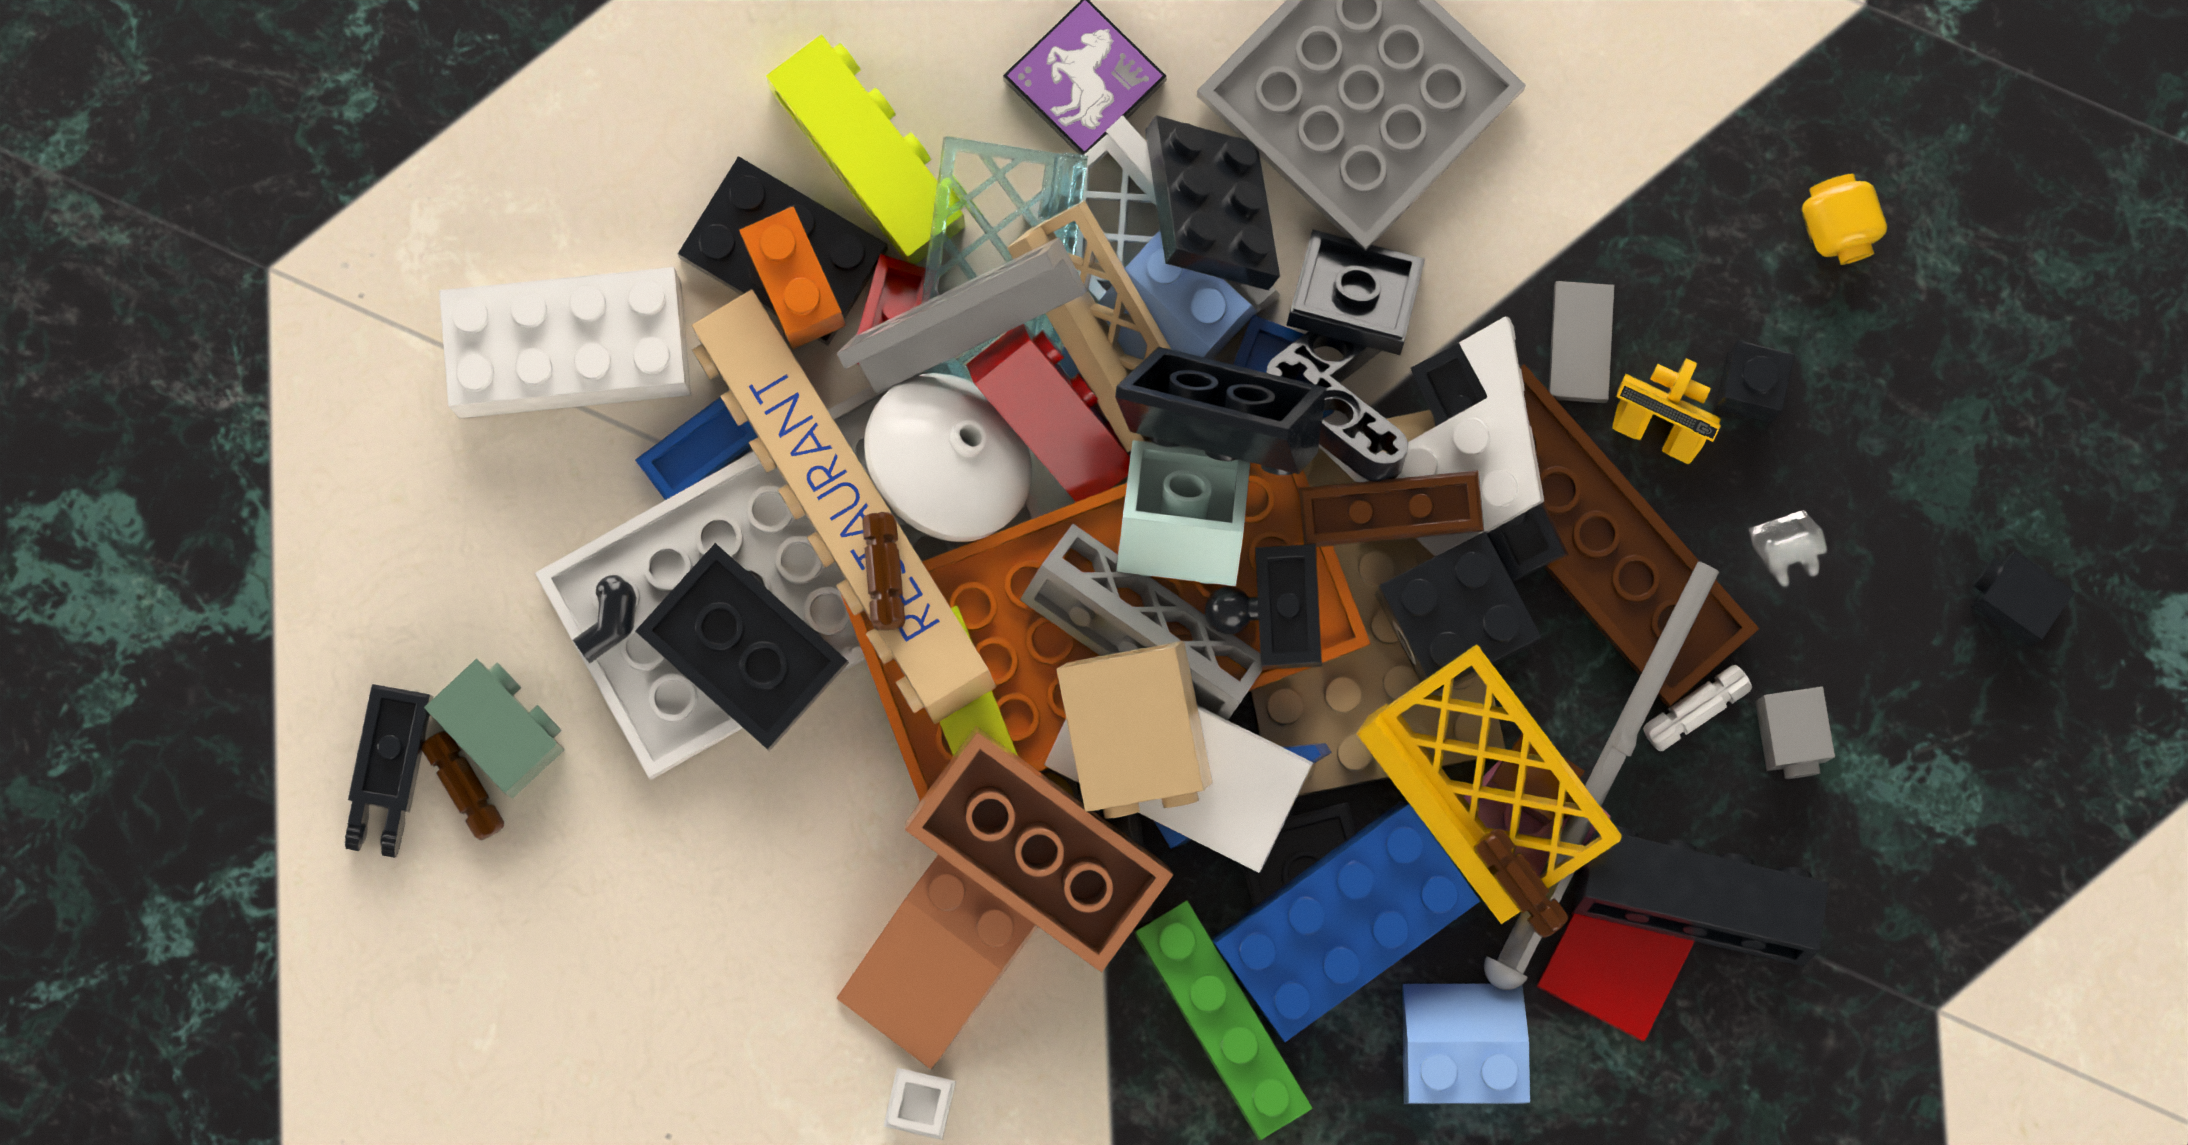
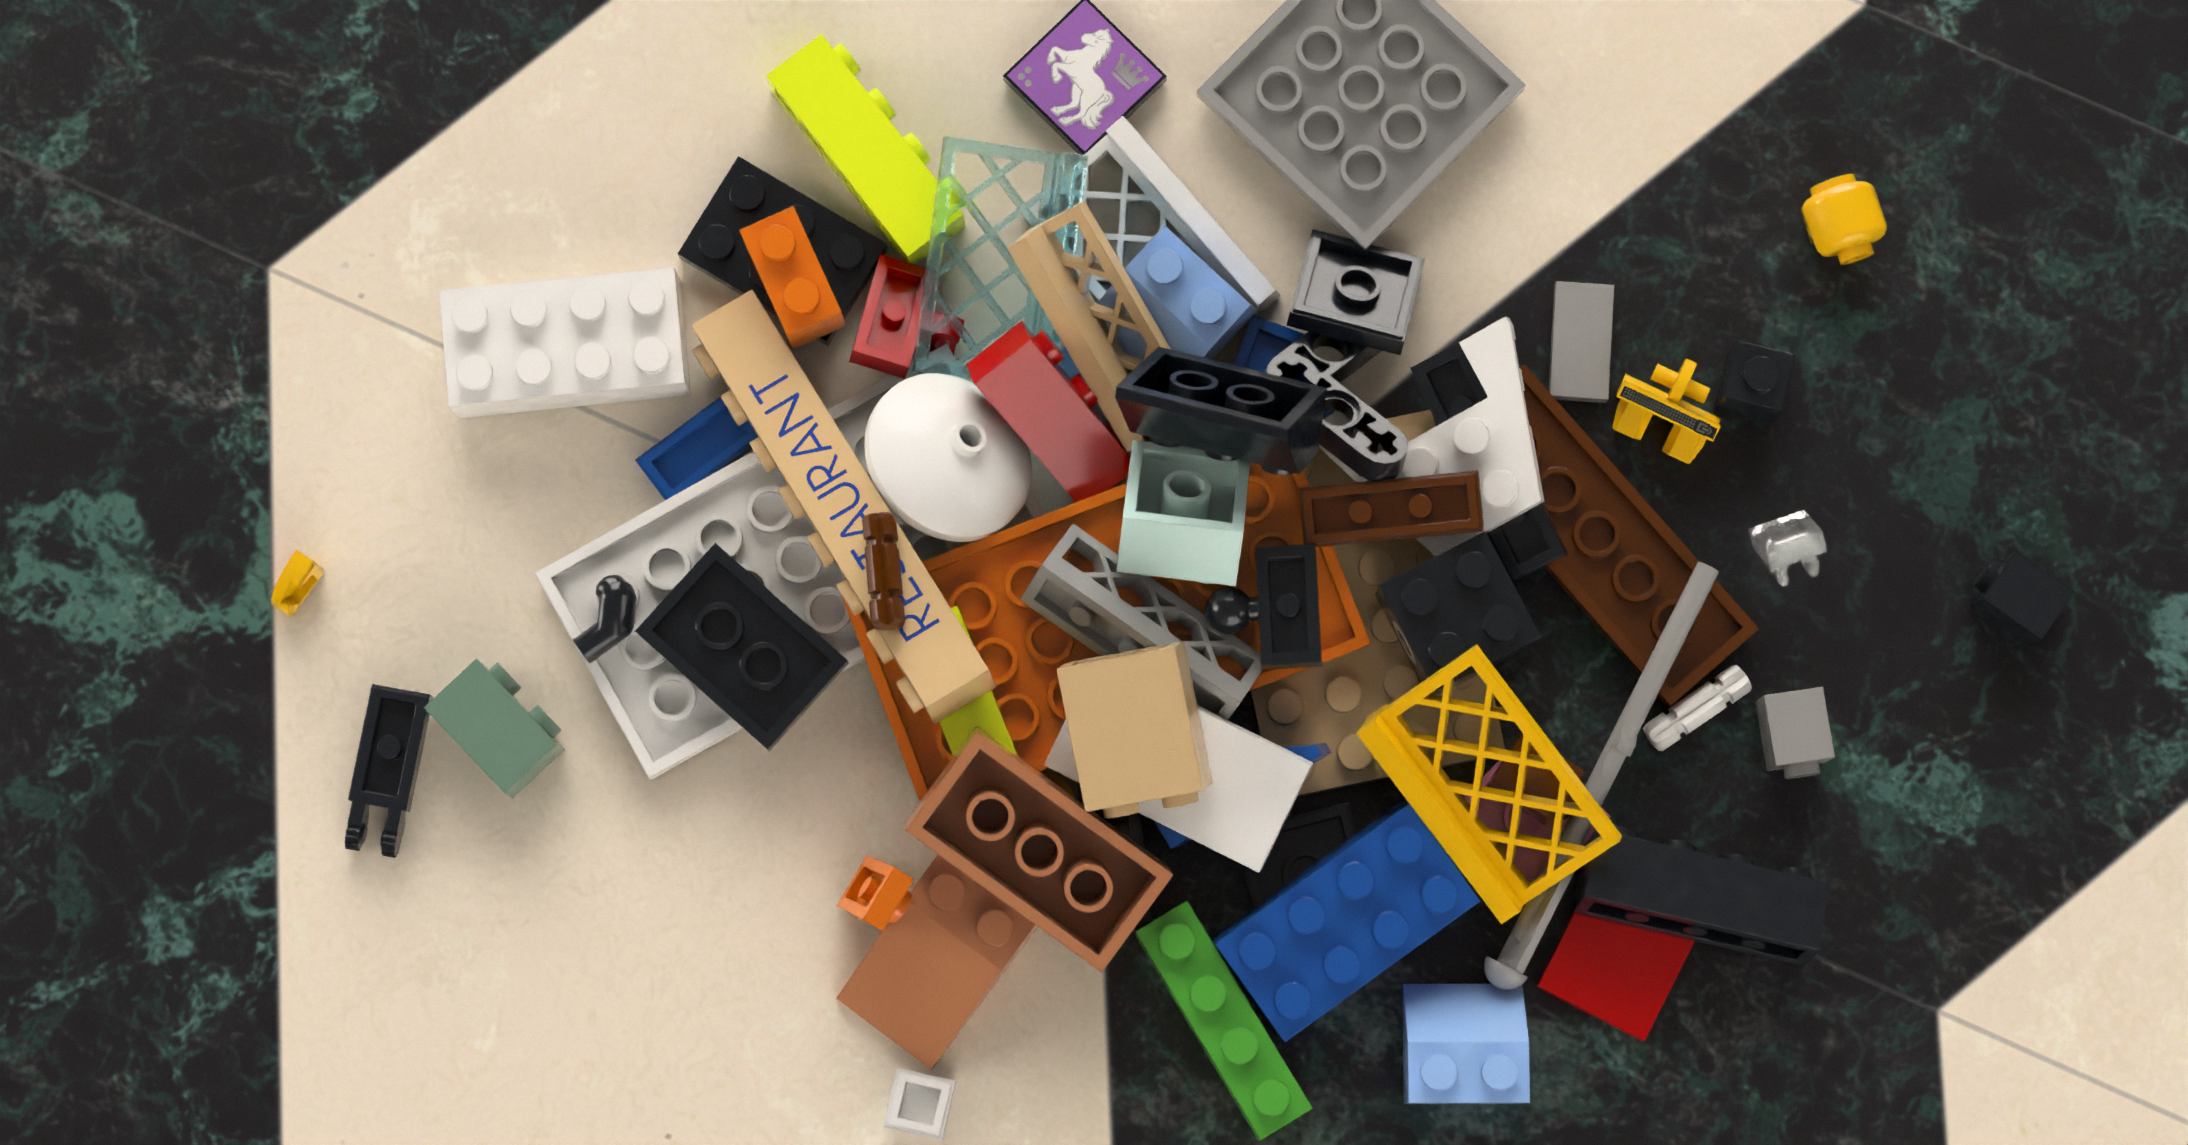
(295, 583): none -> yellow tile
(462, 785): reddish brown axle -> none
(877, 893): none -> orange plate
(965, 316): light grey fence -> none
(1211, 203): black plate -> none
(1521, 882): reddish brown axle -> none

